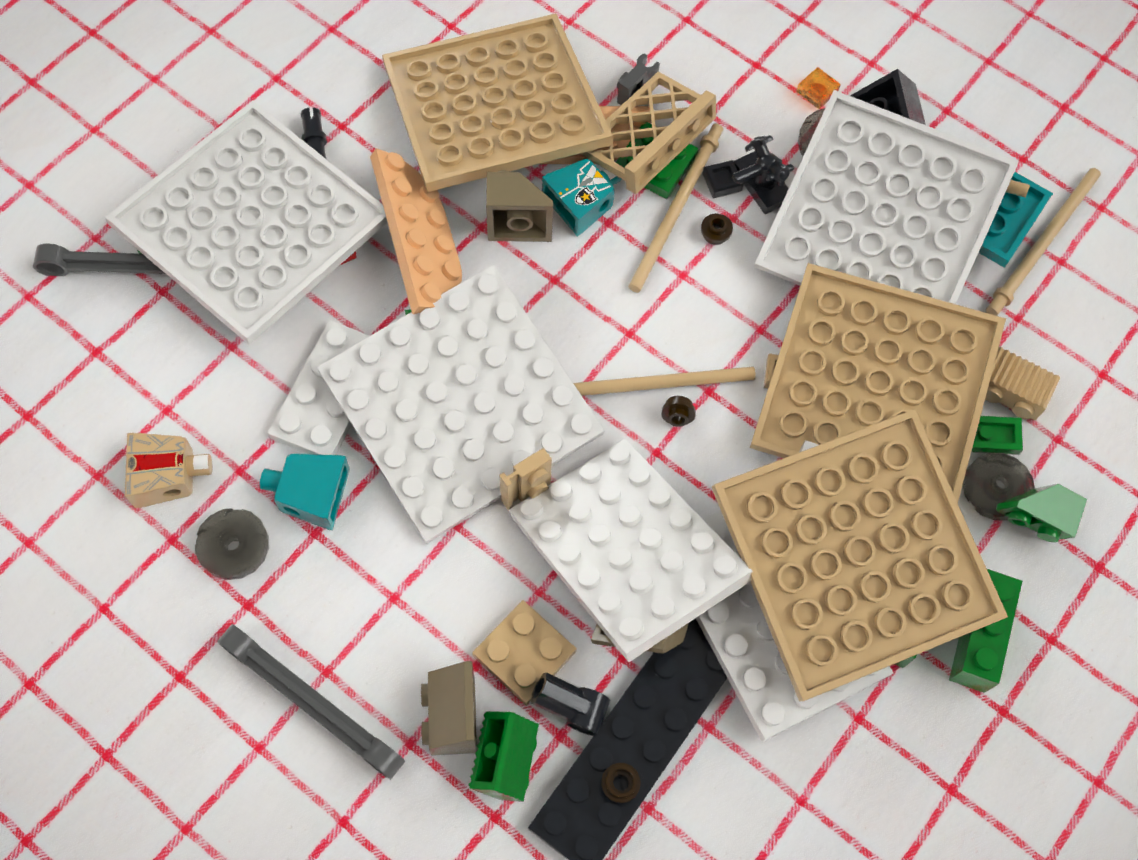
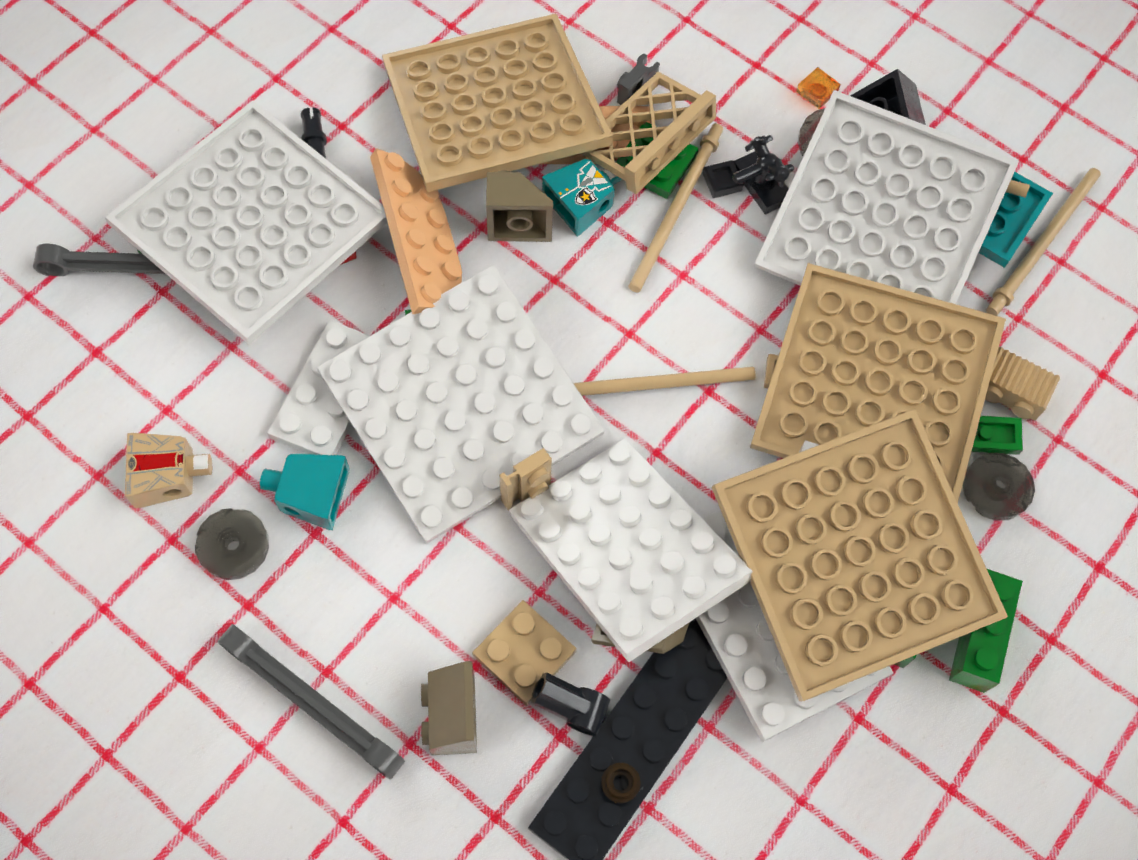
(504, 756): green brick -> none
(678, 411): dark brown plate -> none
(713, 235): dark brown plate -> none
(1048, 510): slope -> none

